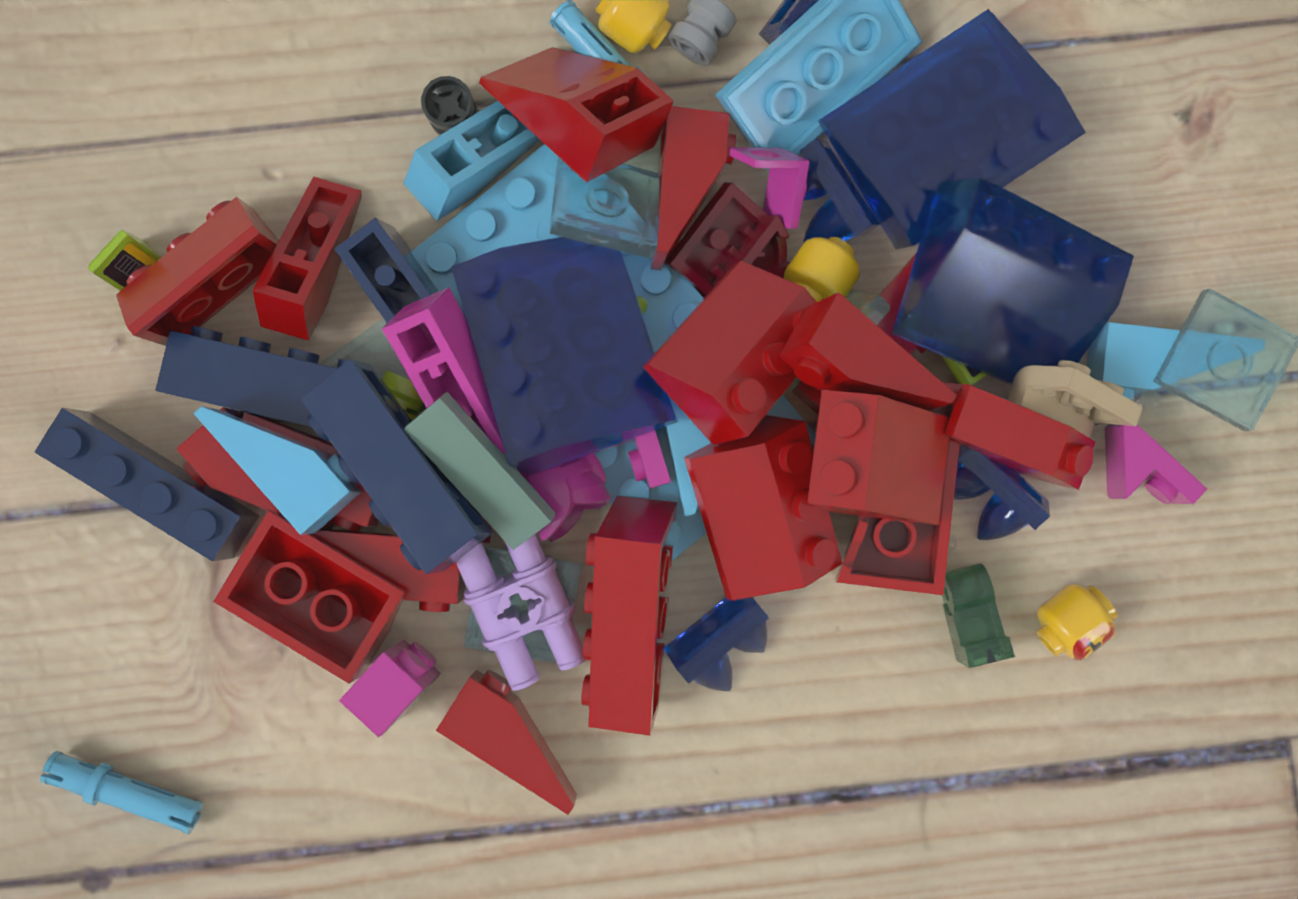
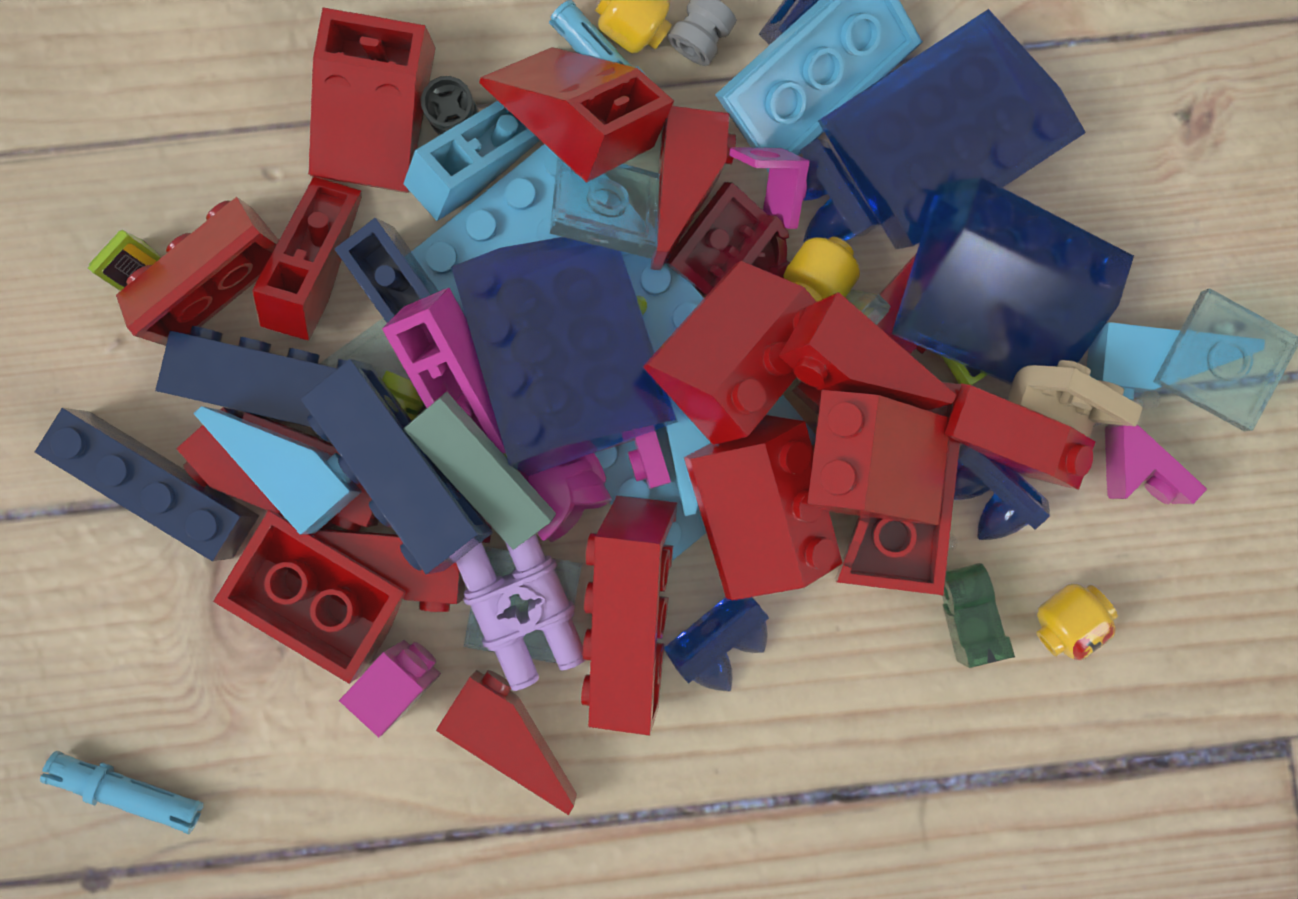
(367, 98): none -> red slope

